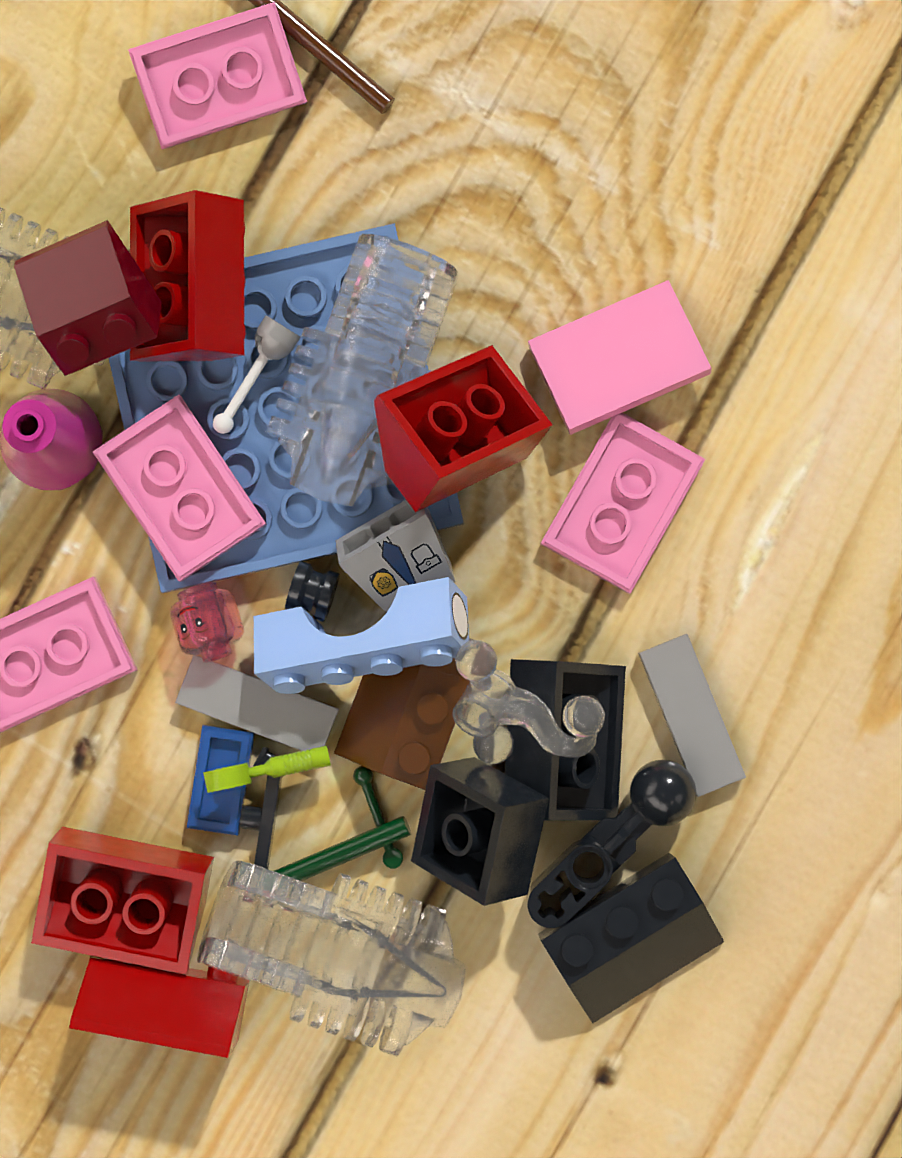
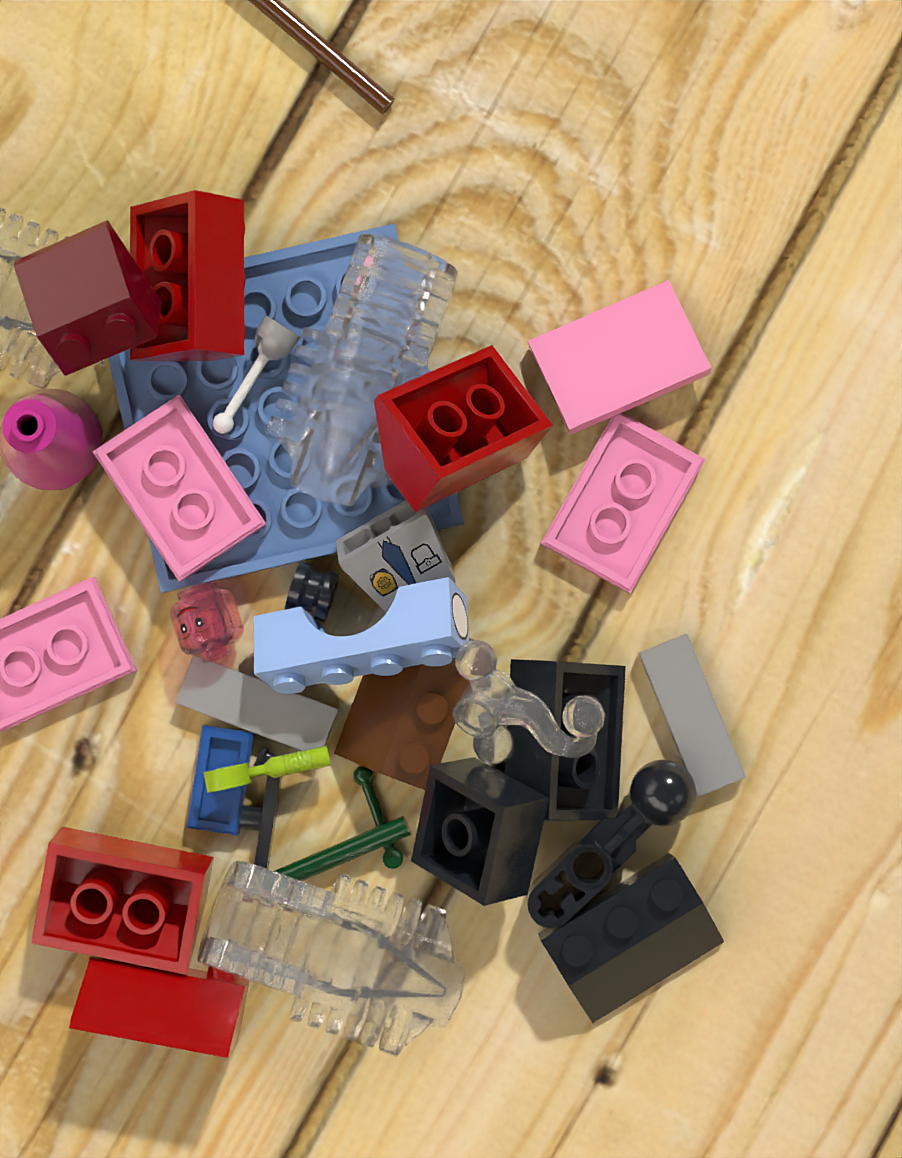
(217, 75): bright pink tile -> none

